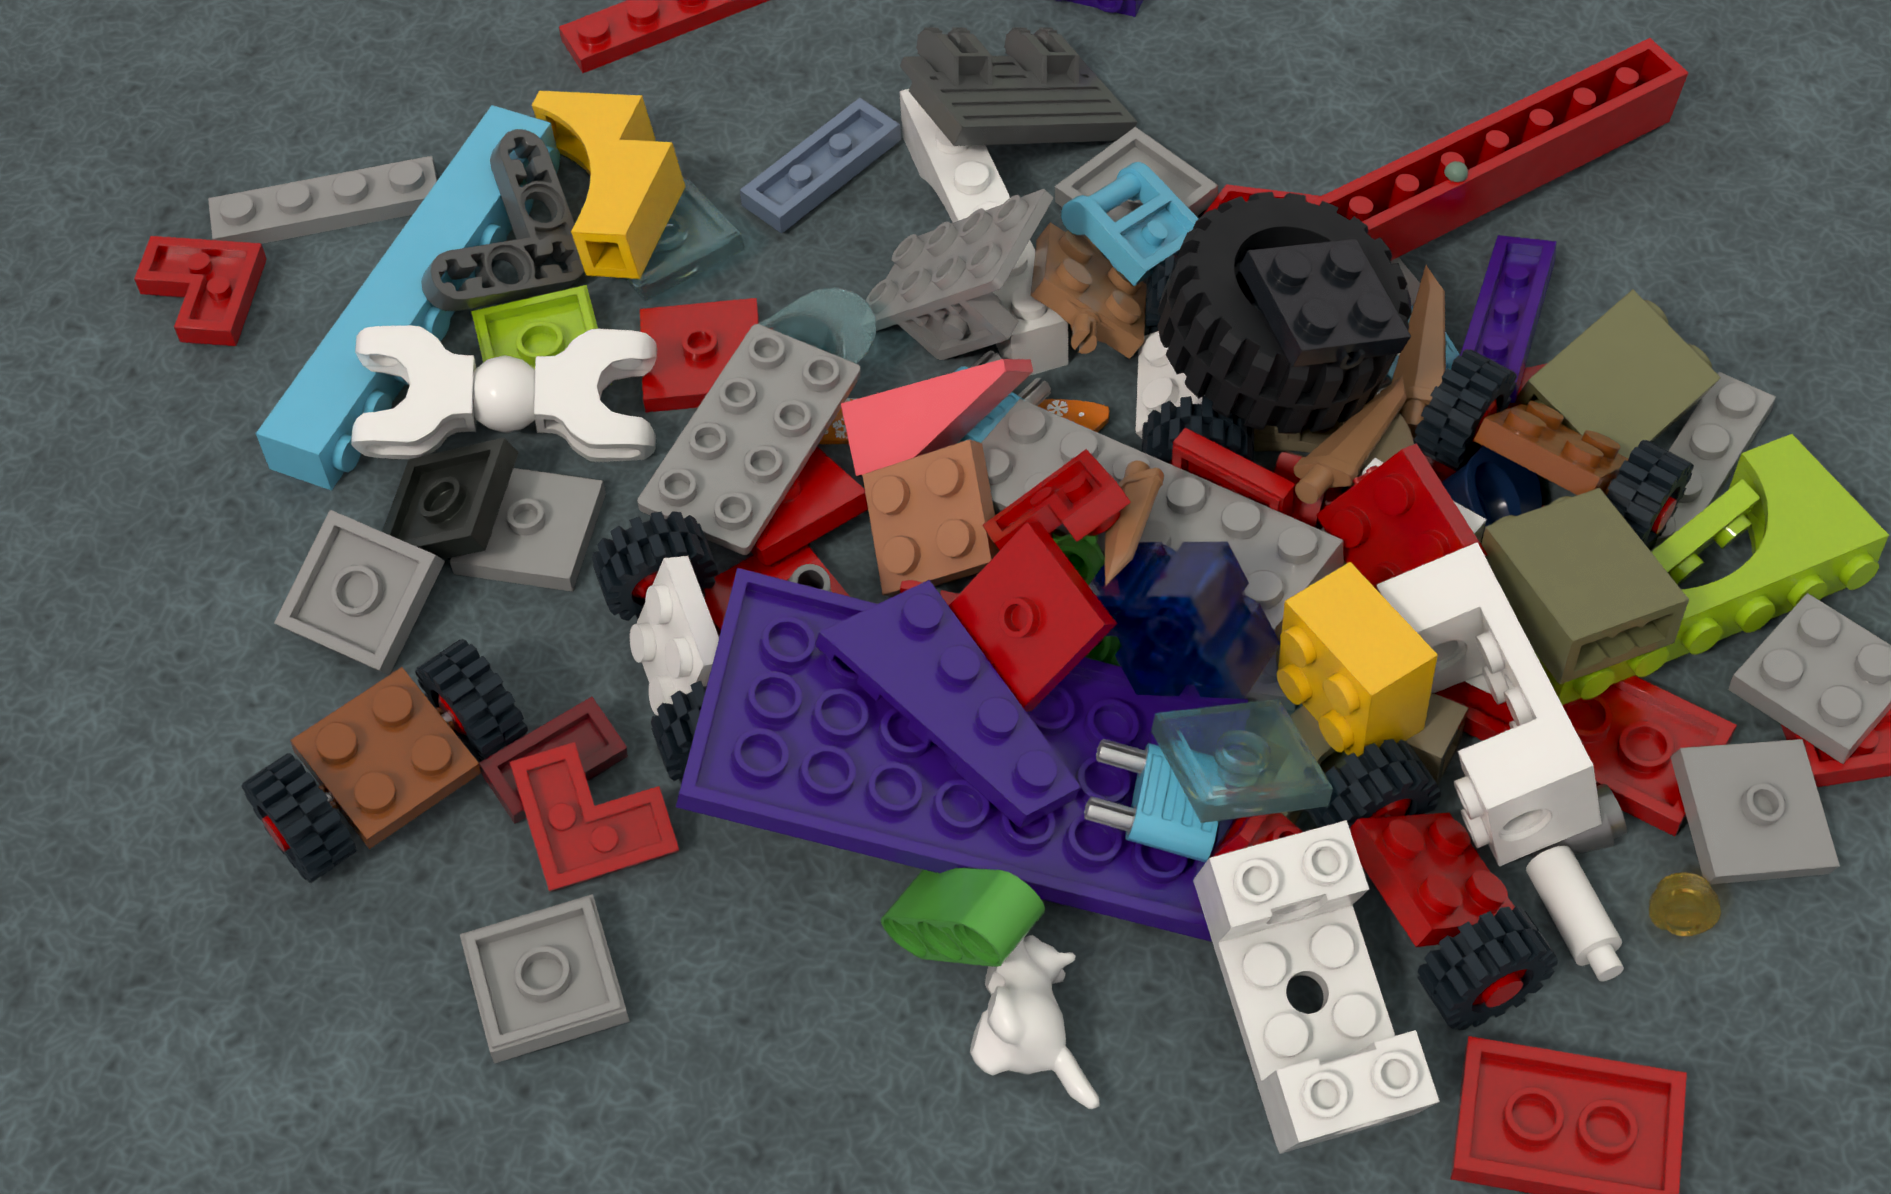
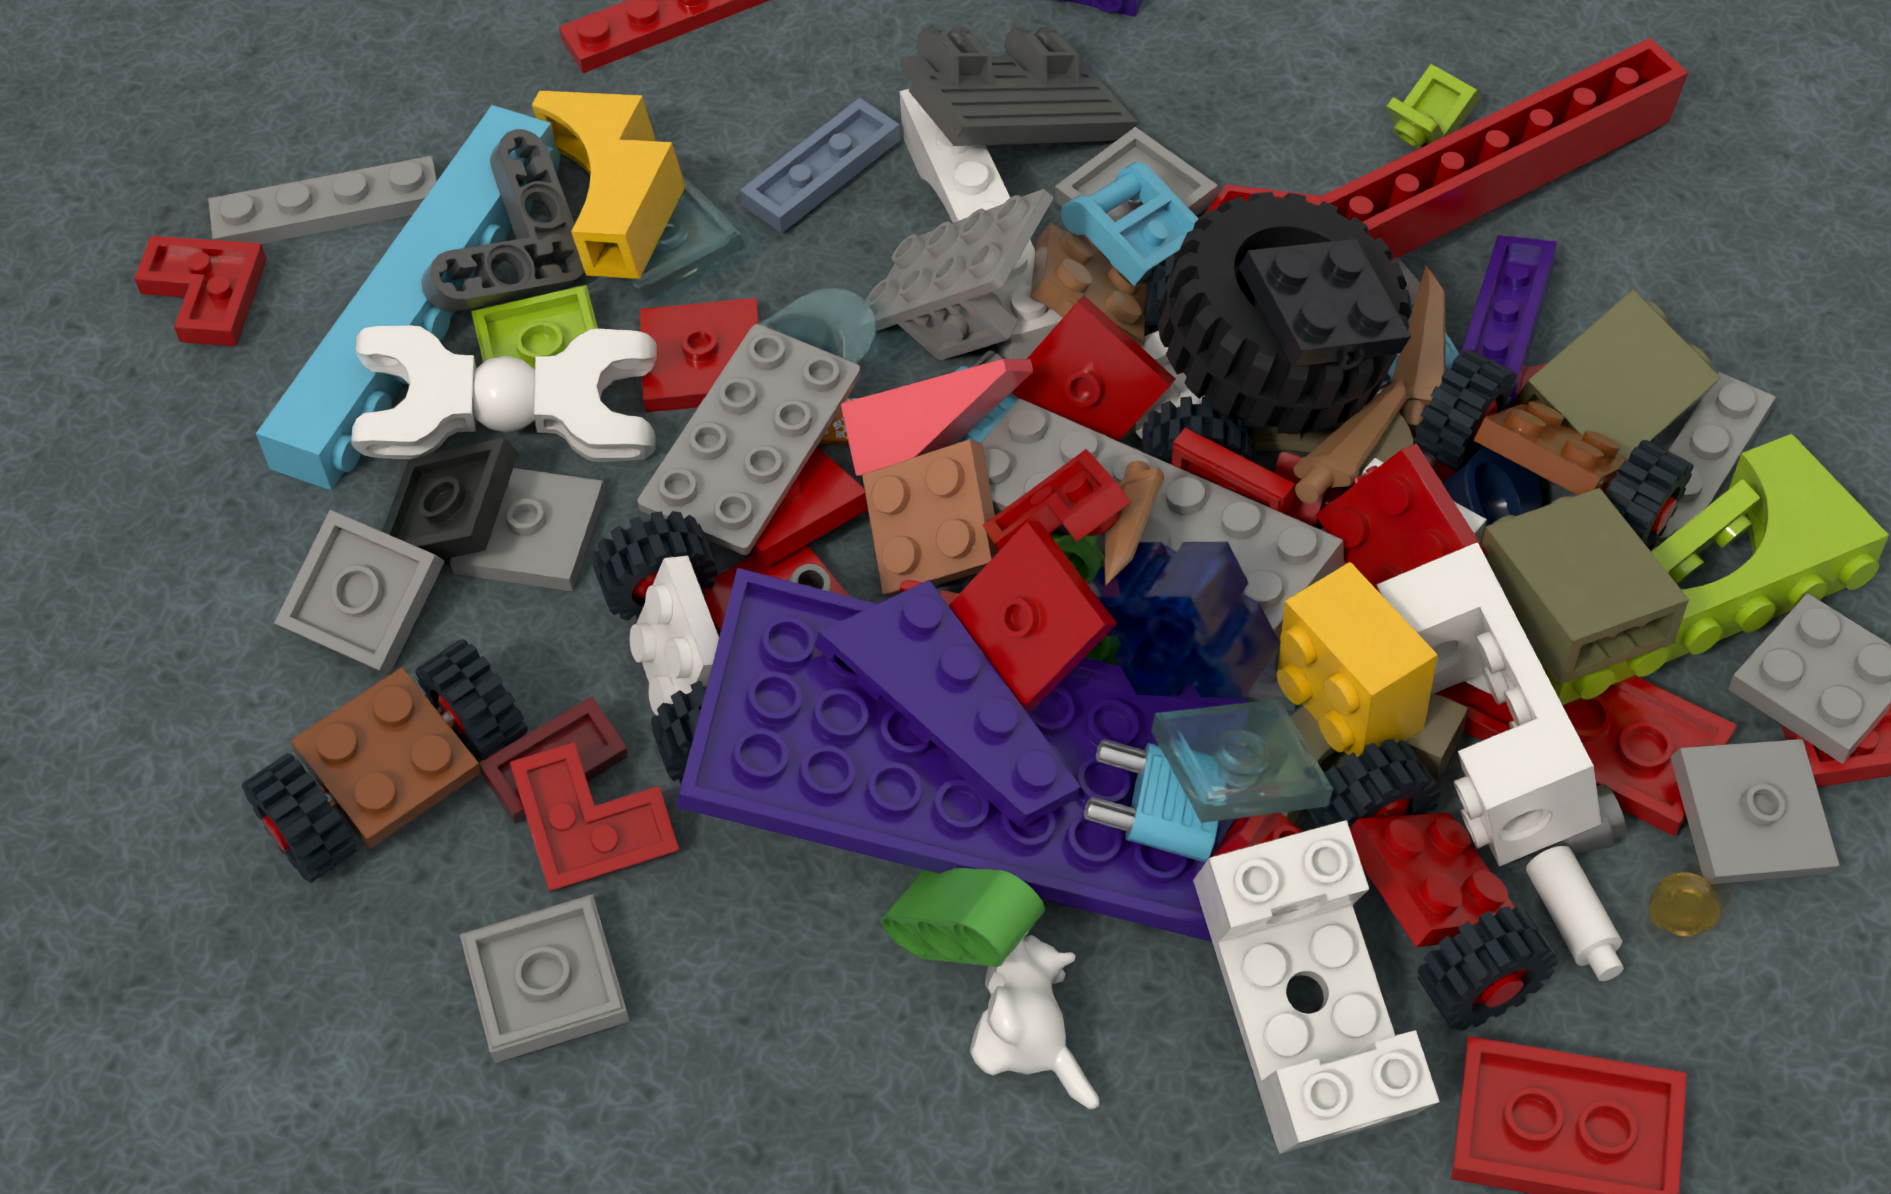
(1093, 373): none -> red plate
(1432, 108): none -> lime bracket
(1456, 171): sand green piece -> none

